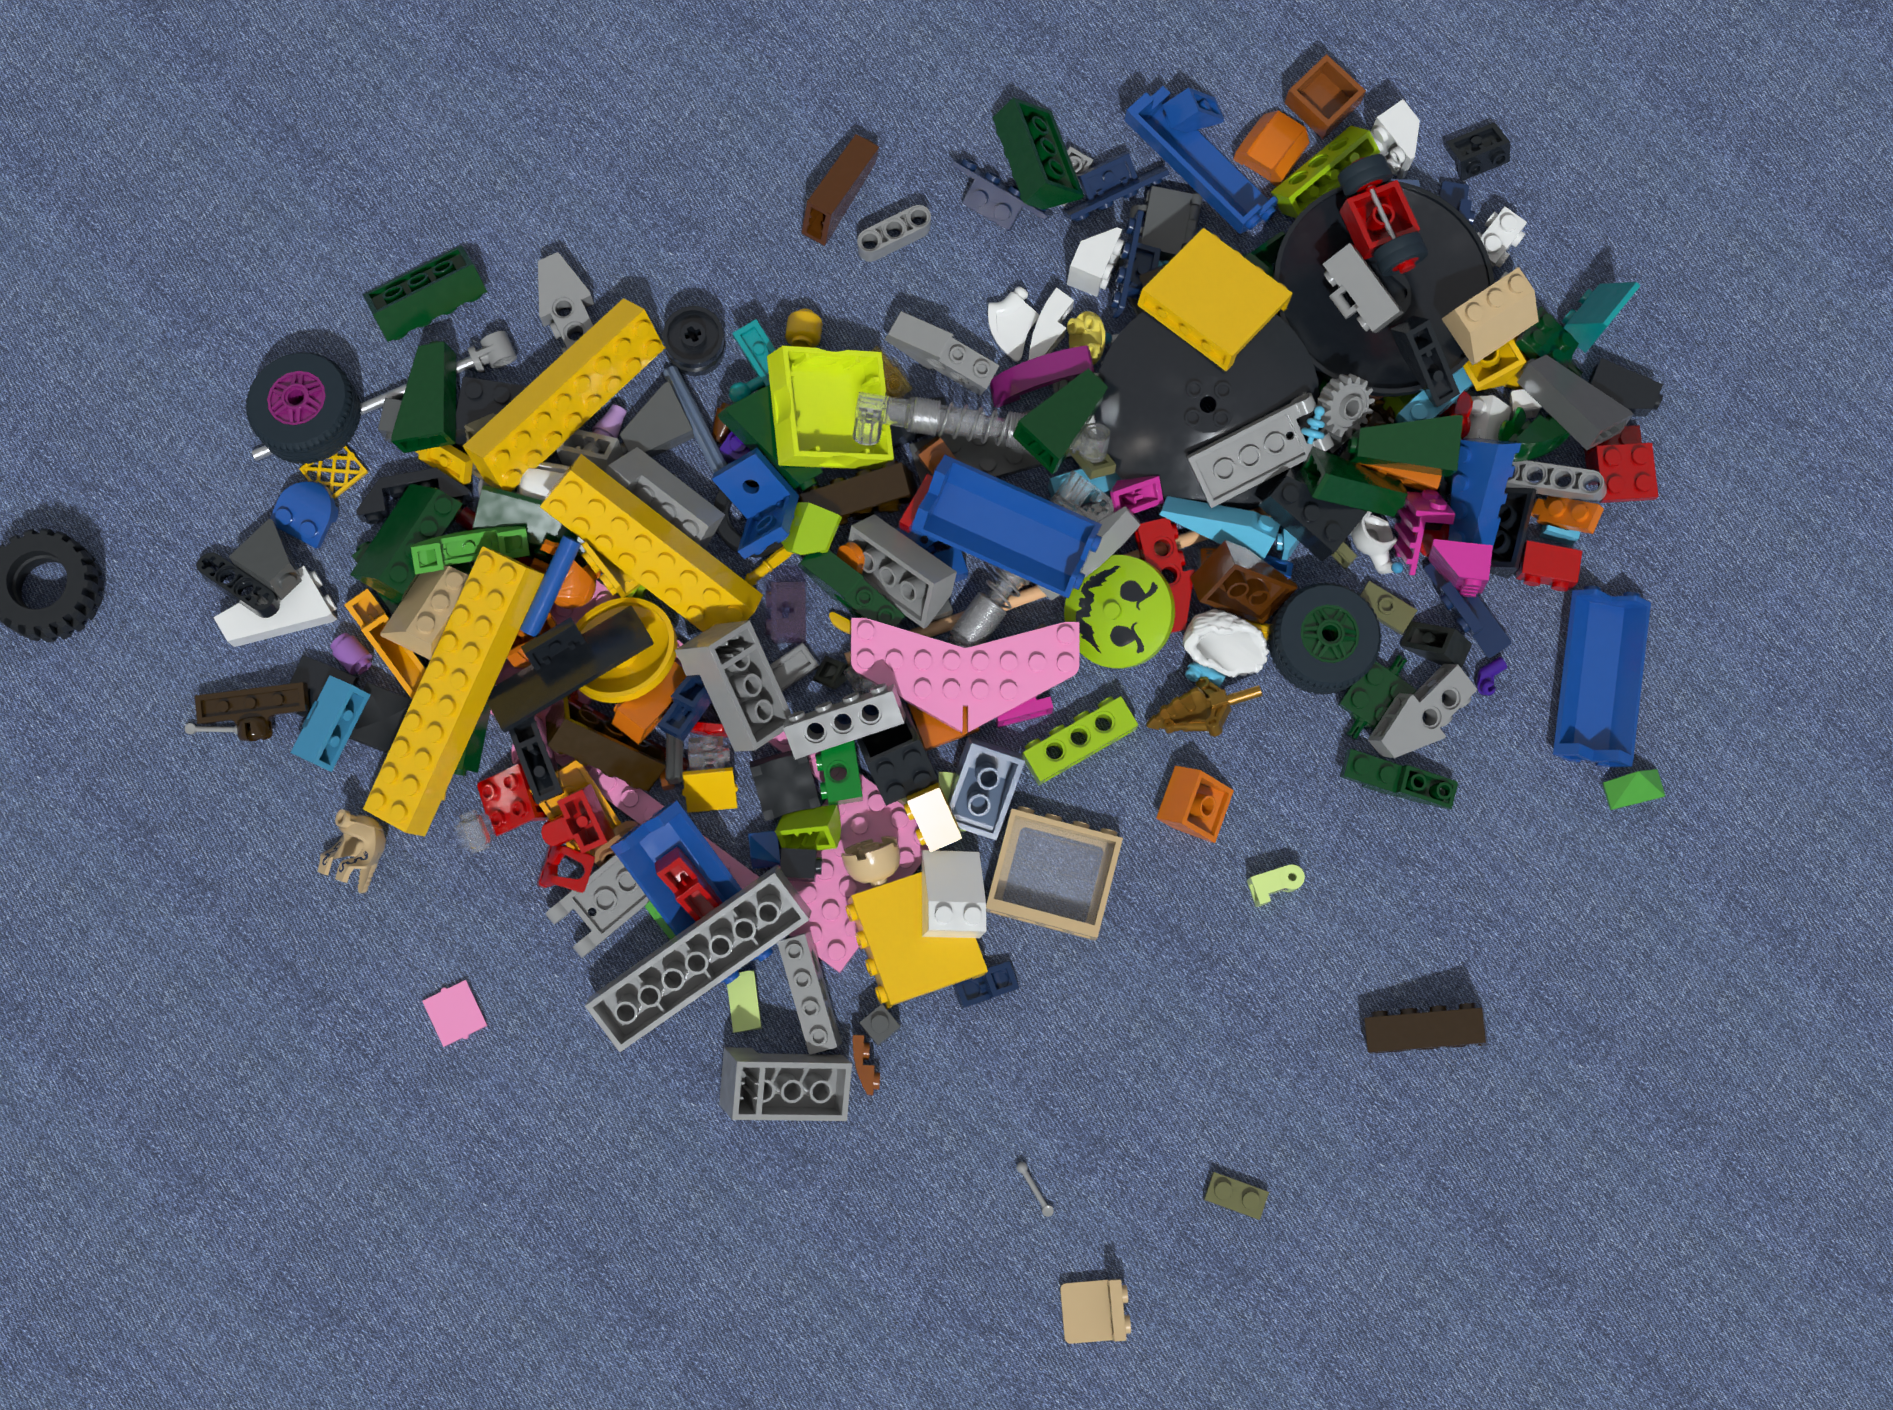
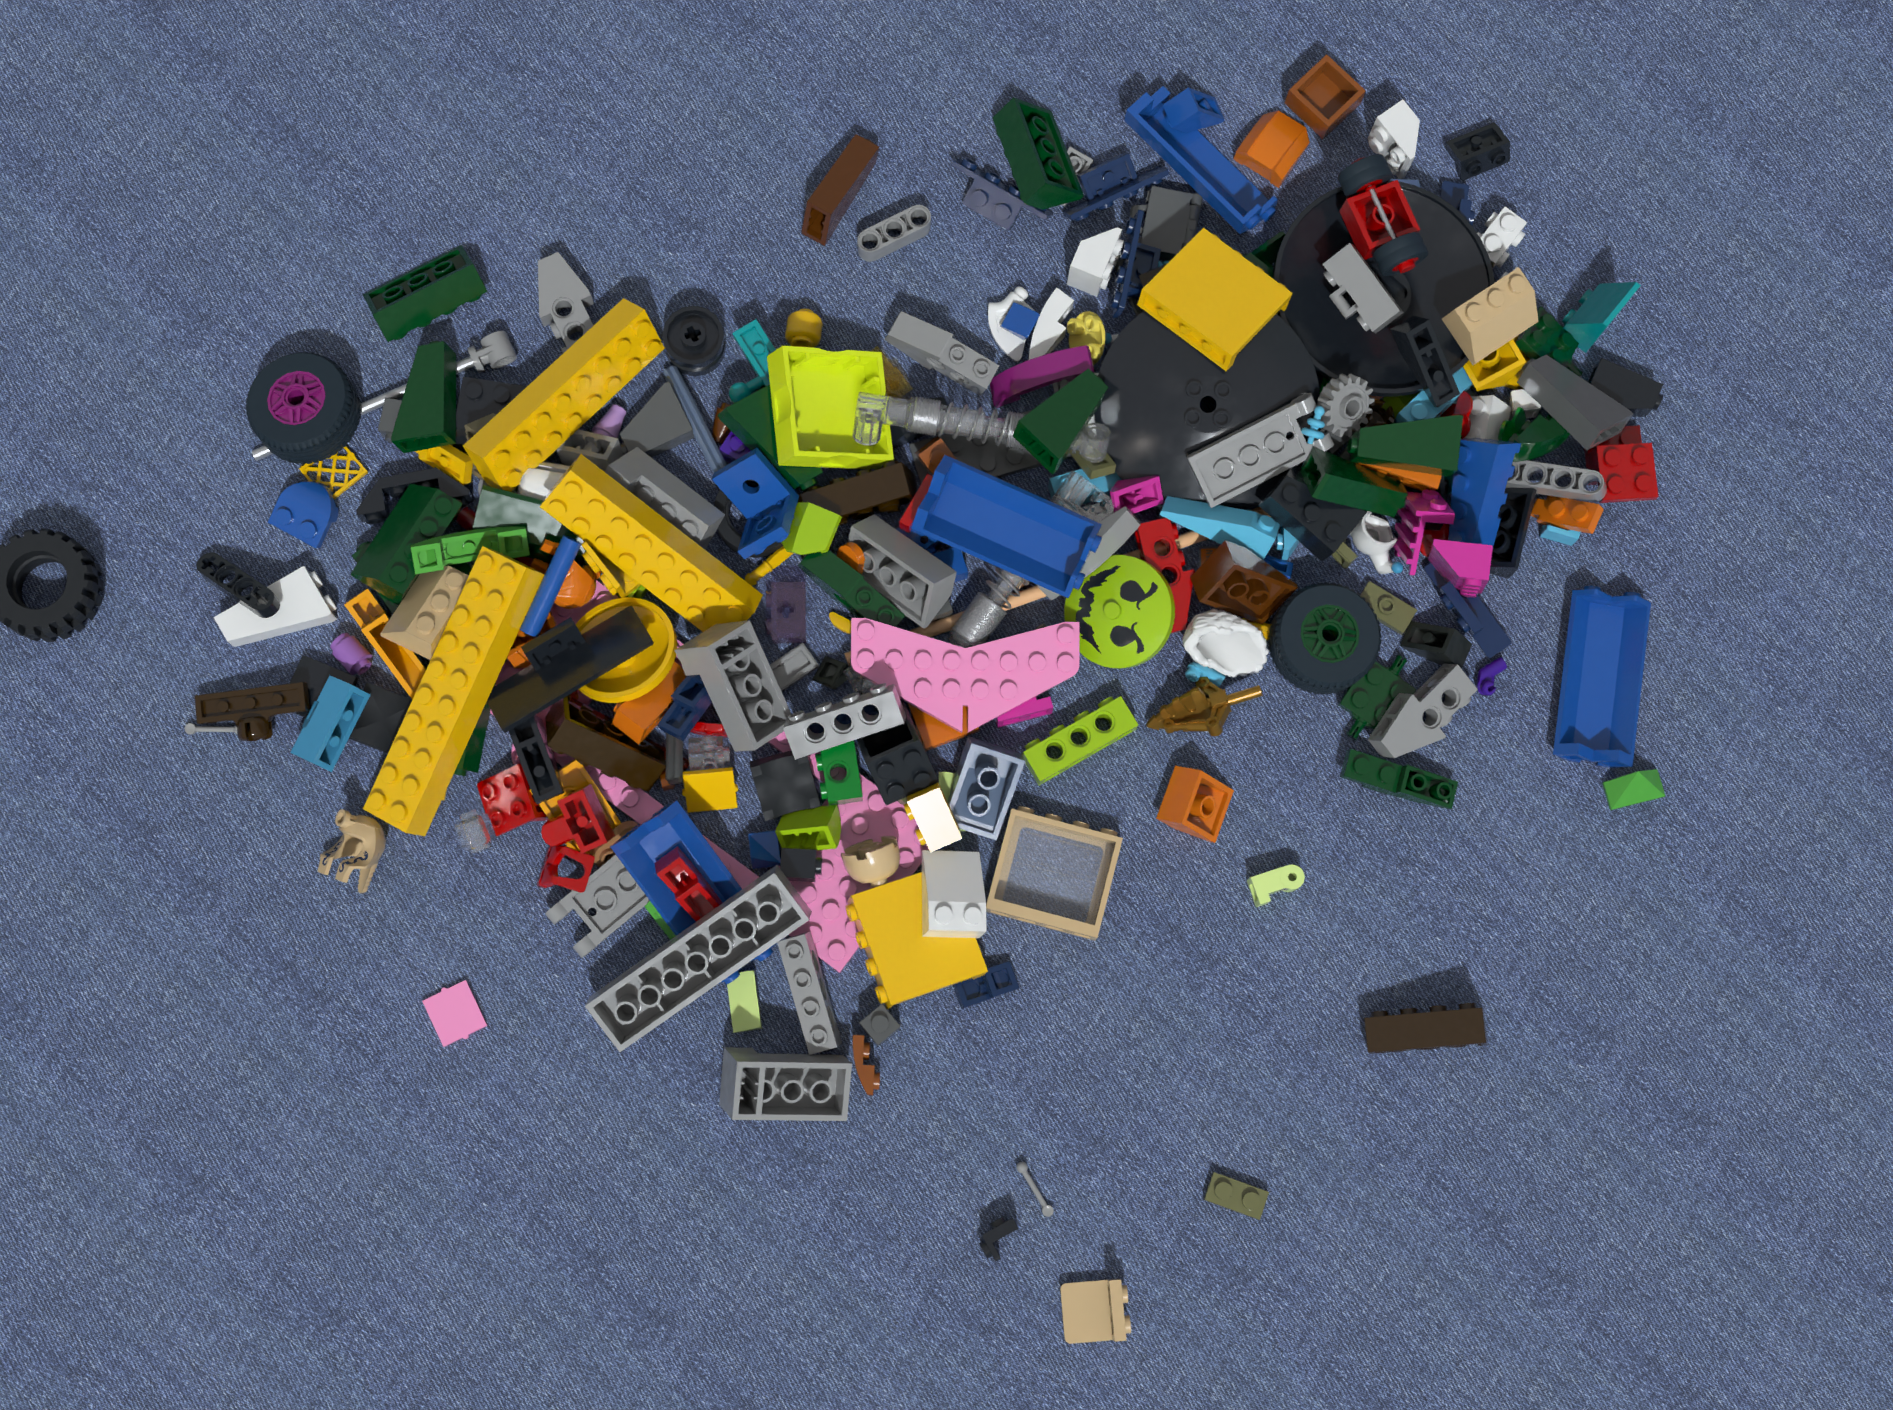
(268, 560): dark grey slope -> none
(999, 1229): none -> black bracket
(1020, 320): none -> blue slope
(1322, 170): lime brick -> none
(1549, 565): red brick -> none

